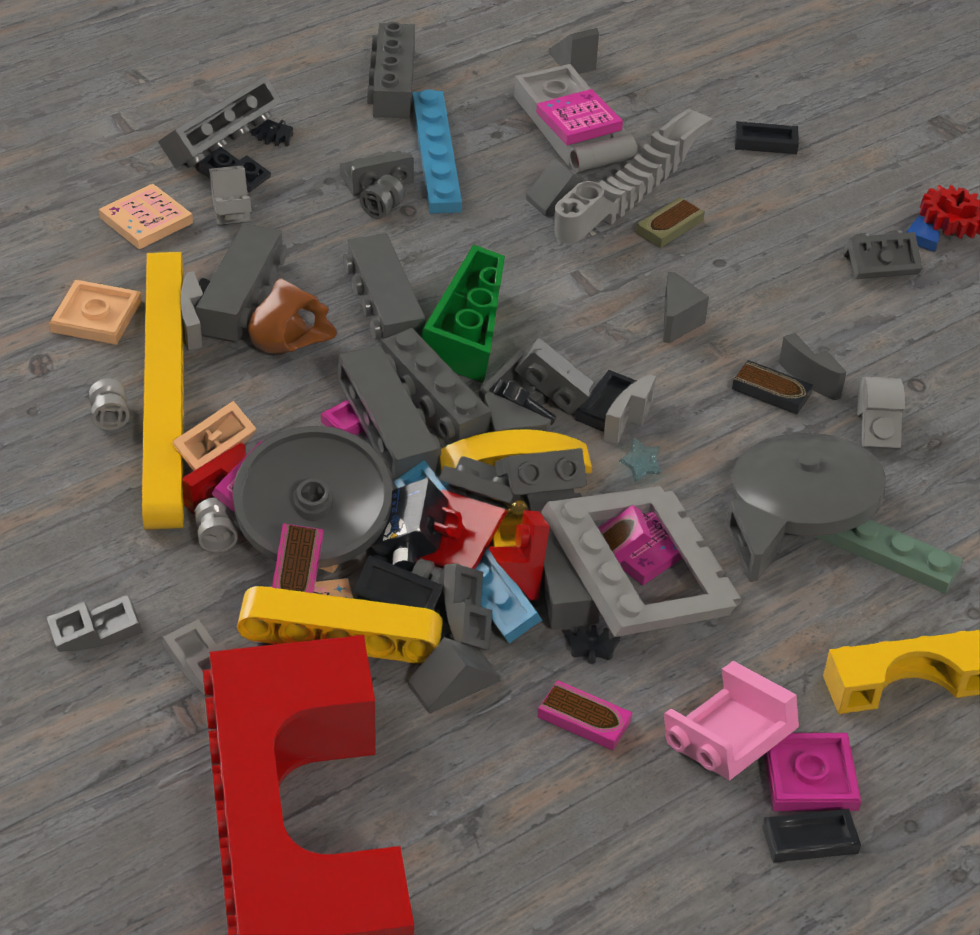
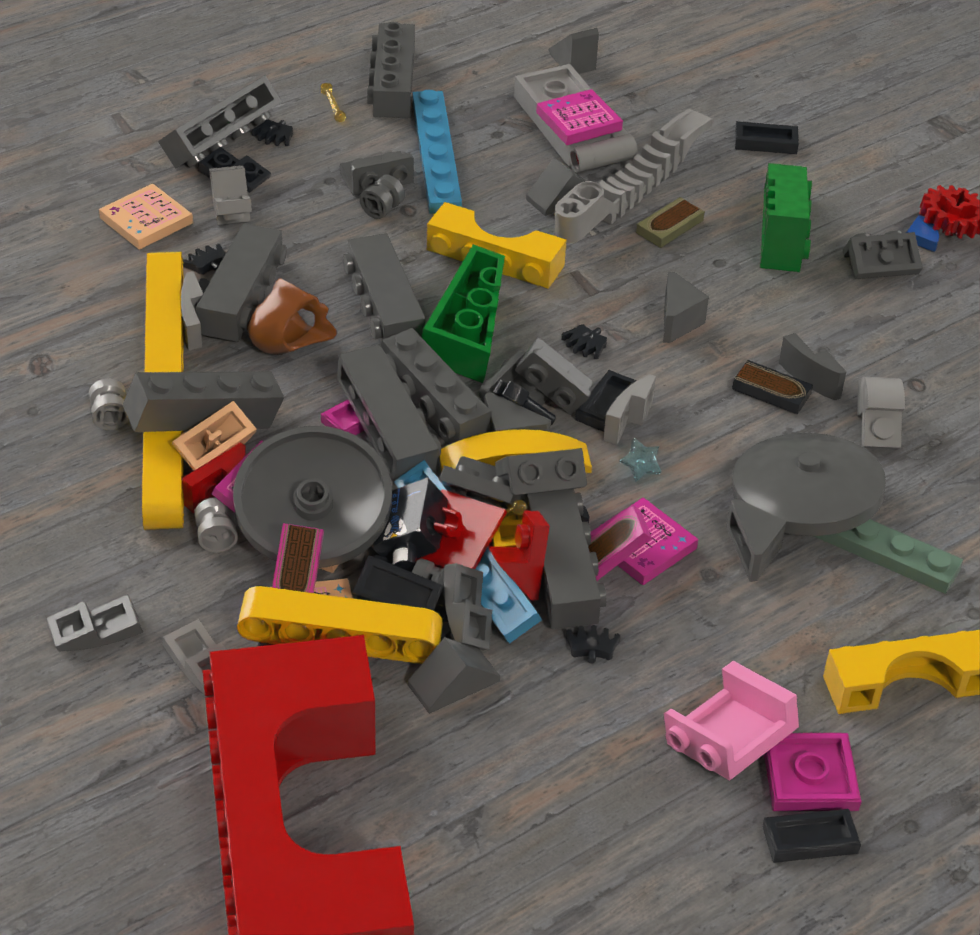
(95, 312): light nougat tile -> none
(187, 398): none -> dark grey brick
(205, 261): none -> black piece
(327, 89): none -> clear yellow hinge
(529, 258): none -> yellow arch
(585, 339): none -> black piece
(585, 715): tile -> none
(607, 582): light grey hinge -> none
(786, 218): none -> green wedge

